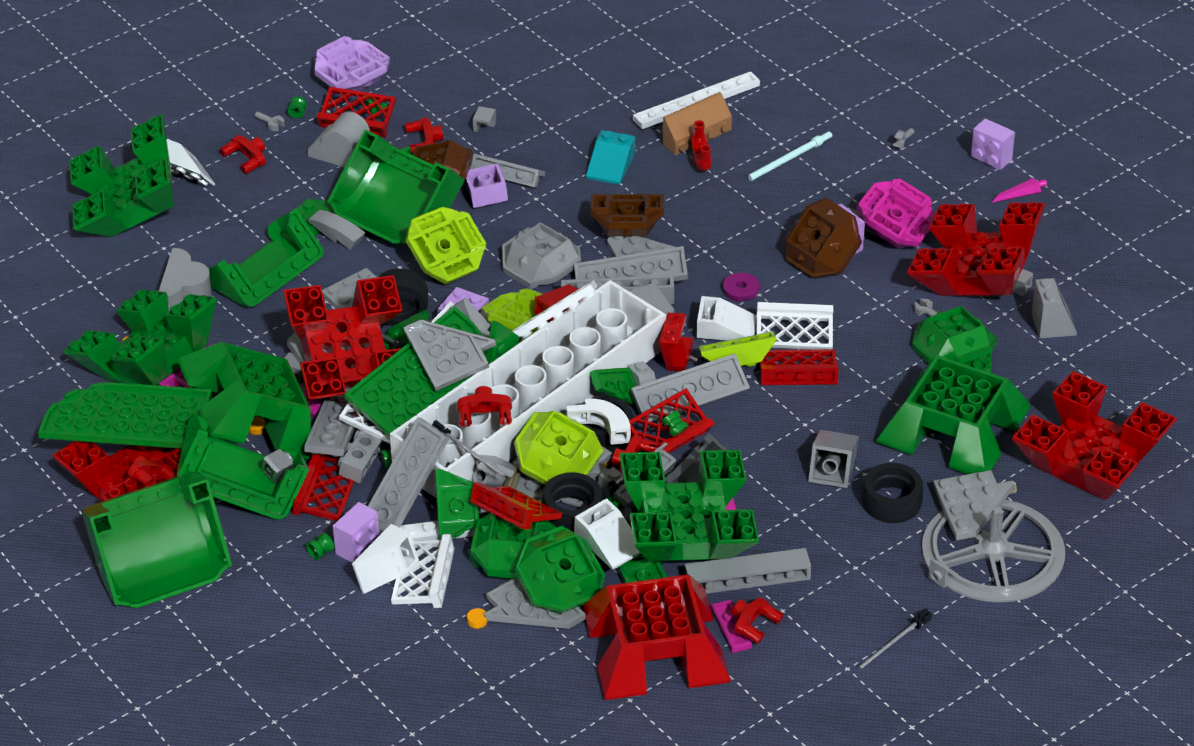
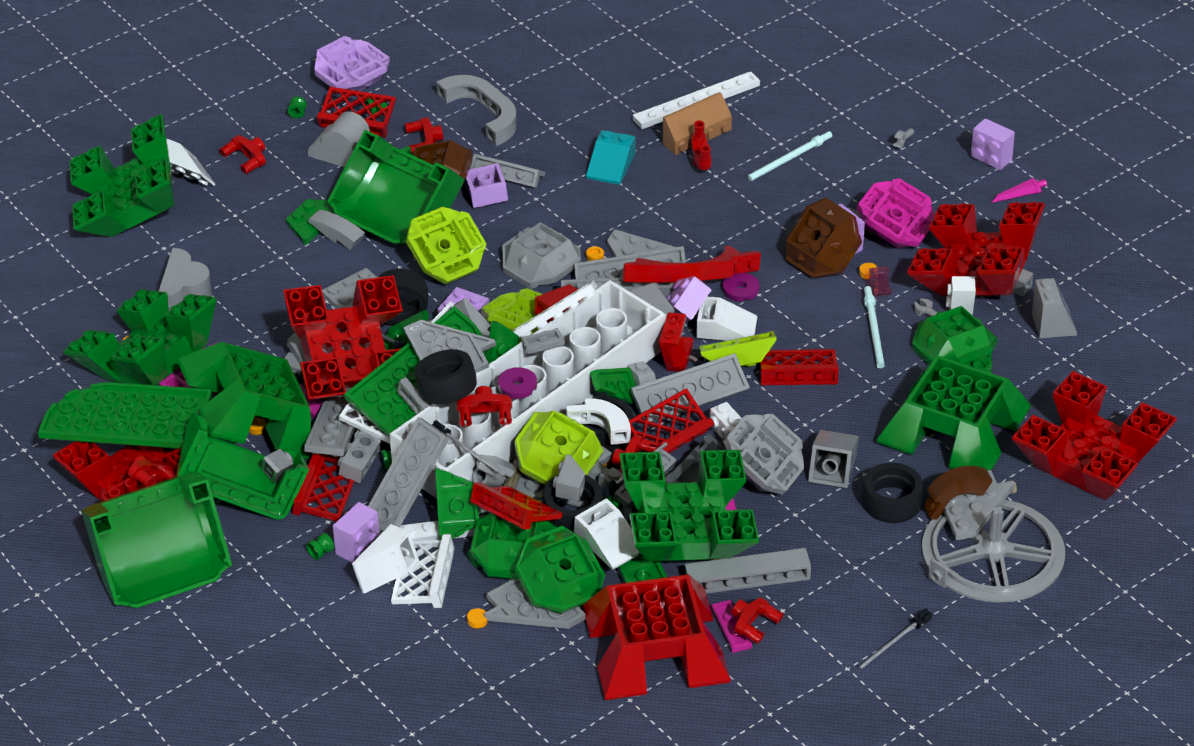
(272, 122): light grey bar -> none
(272, 266): green windscreen -> none
(411, 396): none -> light grey tile
(445, 376): none -> black tyre
(474, 87): none -> light grey arch
(484, 116): light grey panel -> none
(517, 374): none -> magenta tile
(543, 341): none -> light grey tile
(570, 480): none -> light grey slope
(594, 253): none -> light orange tile
(627, 213): reddish brown piece -> none
(674, 423): green wheel -> none
(688, 296): none -> lavender brick
(723, 266): none -> red slope
(724, 418): none -> white brick
(768, 452): none -> light grey piece
(796, 313): white fence -> none
(864, 270): none -> light orange tile
(869, 301): none -> light aqua bar
(879, 280): none -> clear pink panel
(953, 483): none -> reddish brown arch
(961, 292): none -> white brick

